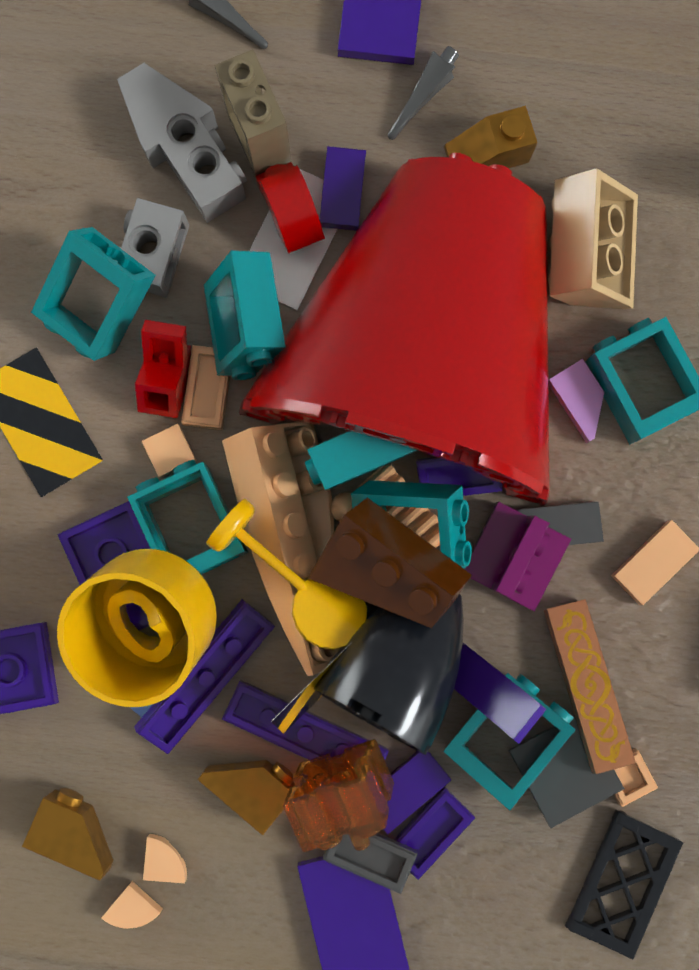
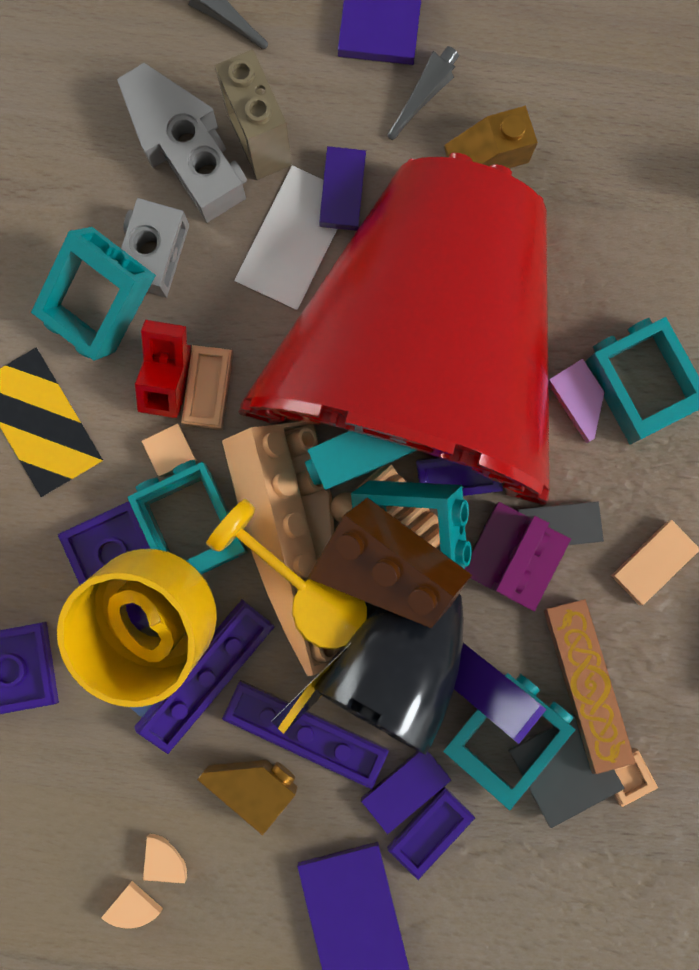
(70, 834): pearl gold slope -> none
(244, 314): teal window -> none
(290, 206): red brick -> none
(340, 798): clear orange brick -> none
(382, 862): dark grey tile -> none
(593, 241): tan slope -> none
(641, 913): black window -> none

